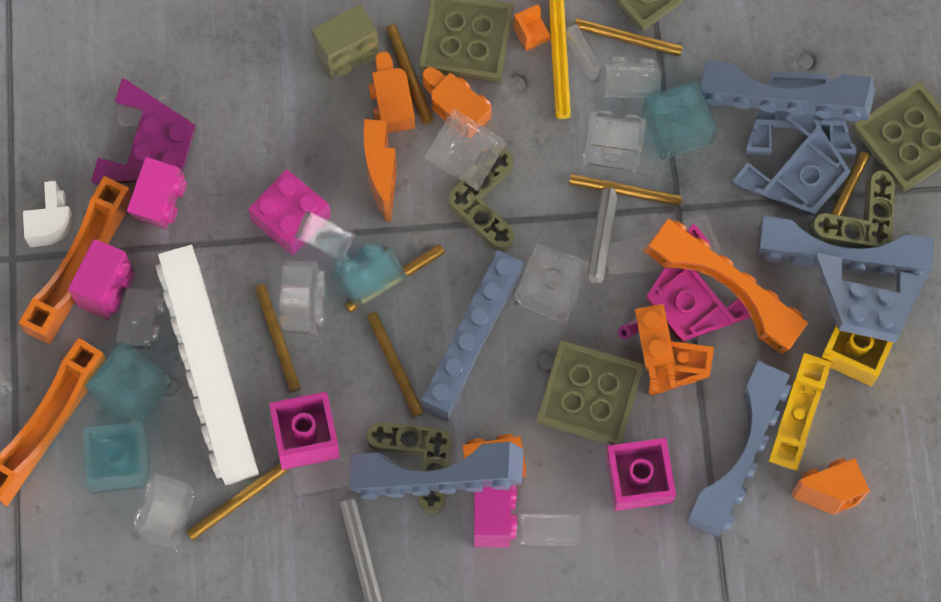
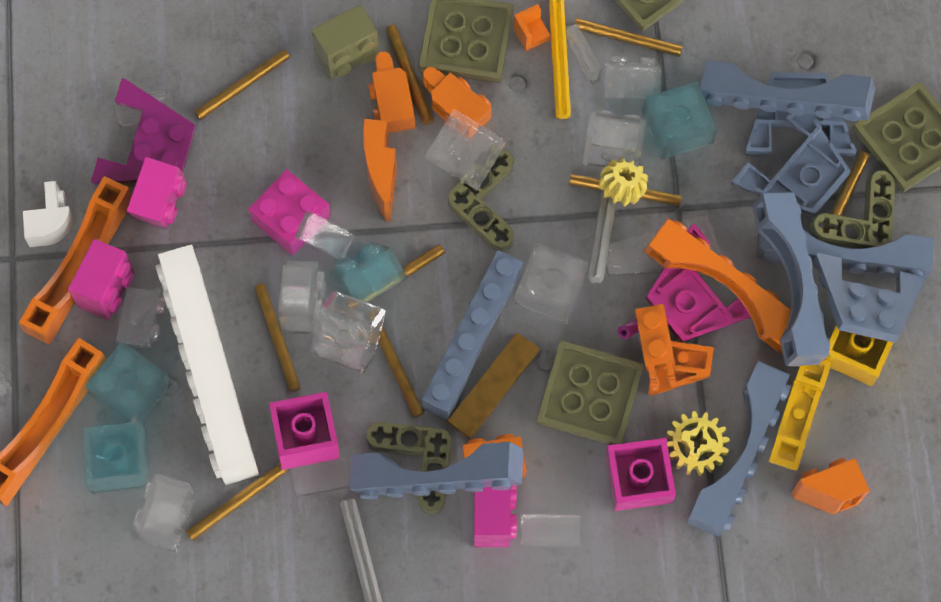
(241, 84): none -> pearl gold bar
(347, 331): none -> clear brick
(493, 386): none -> pearl gold tile
(623, 181): none -> light yellow gear
(707, 445): none -> light yellow gear
(780, 224): none -> sand blue arch

